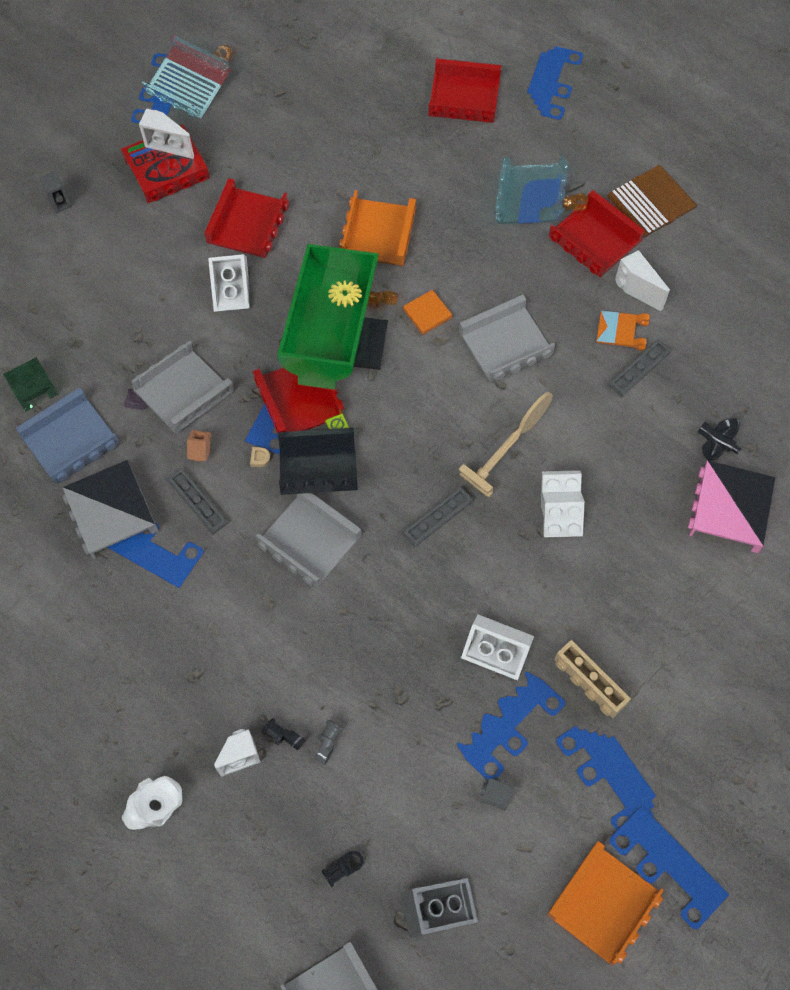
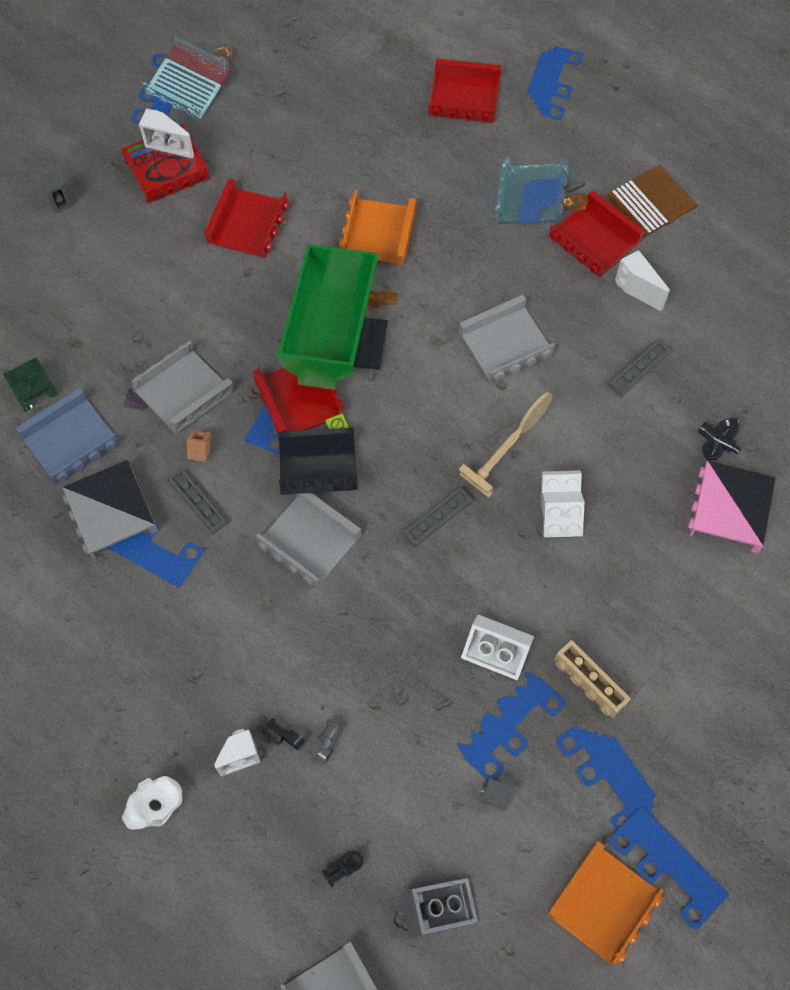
(229, 282): white slope -> none
(259, 457): tan tile -> none
(337, 292): light yellow gear -> none
(427, 312): orange tile -> none
(620, 328): orange flag -> none

